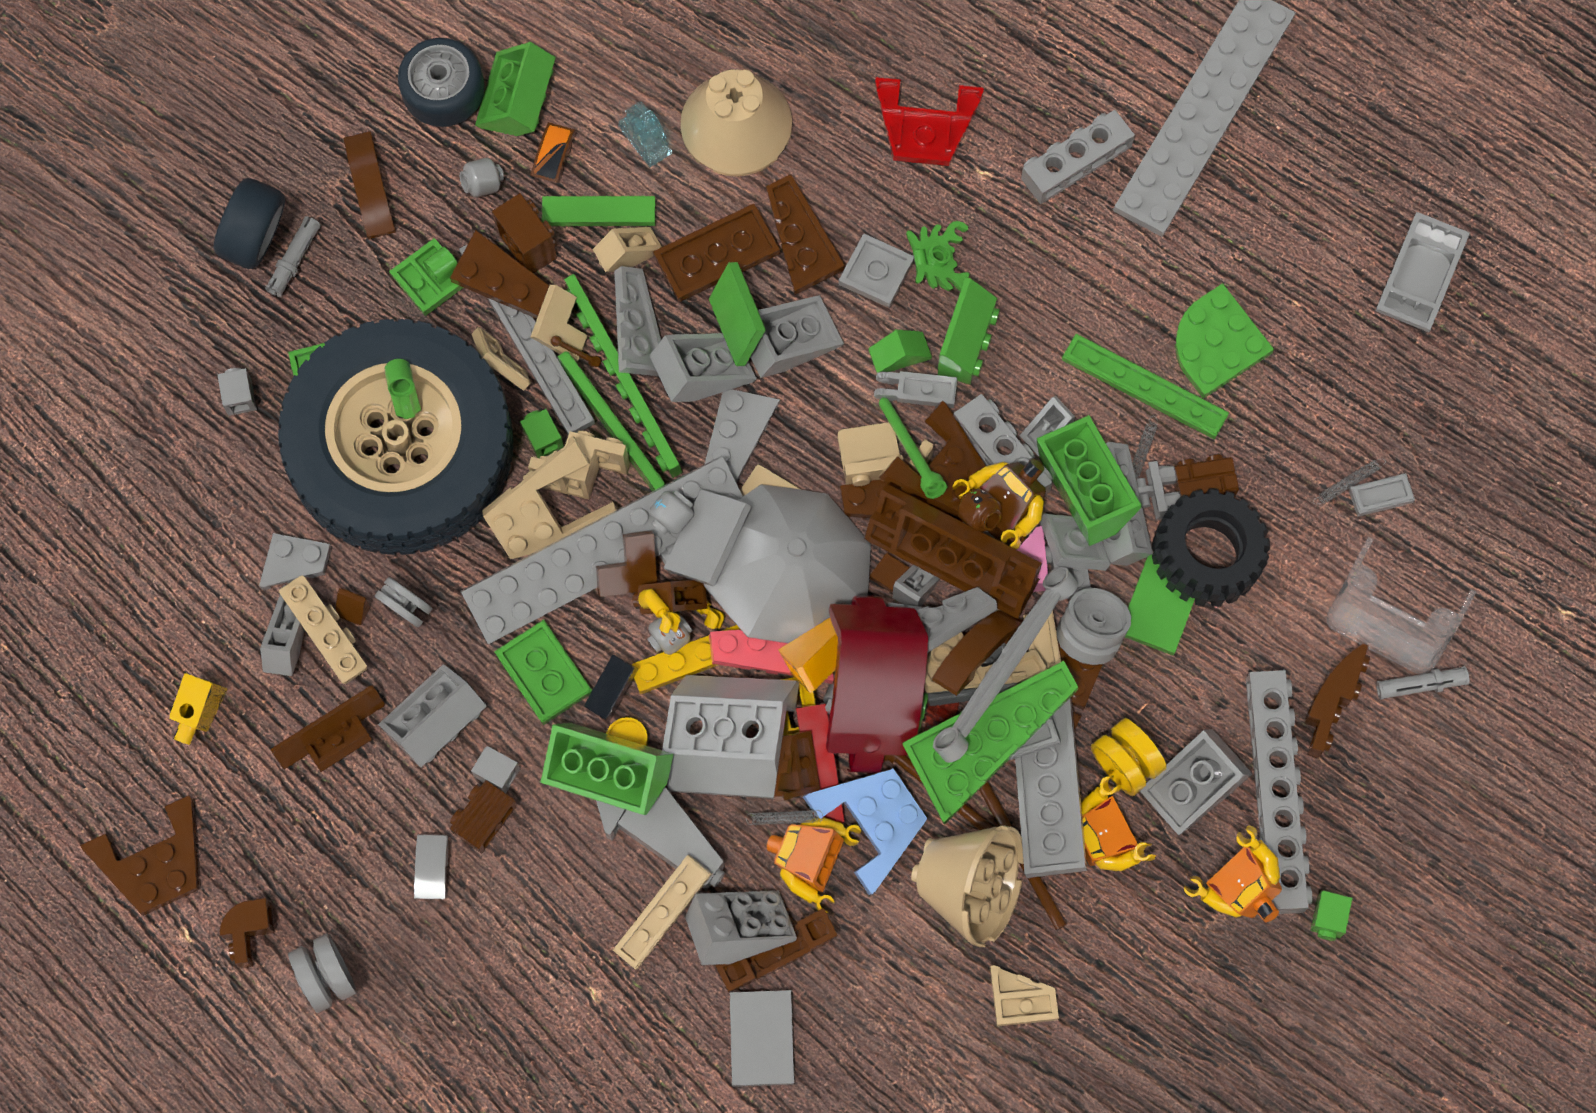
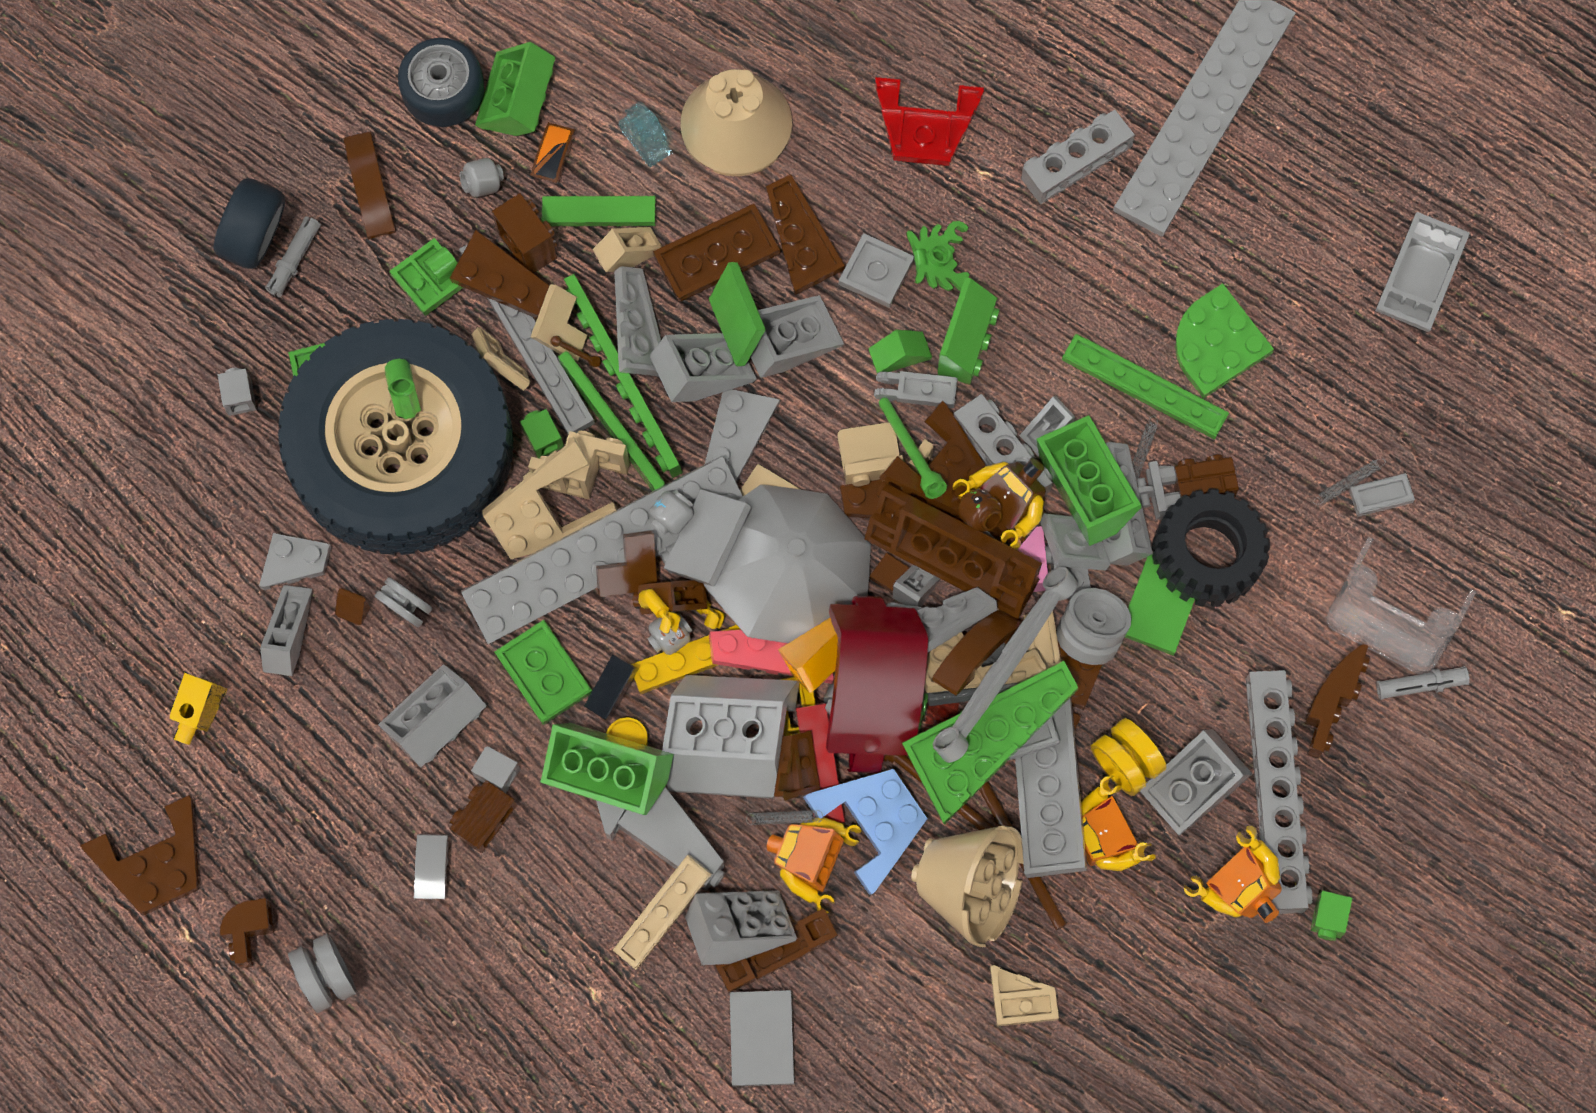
(323, 629): tan bracket -> none
(333, 734): reddish brown bracket -> none

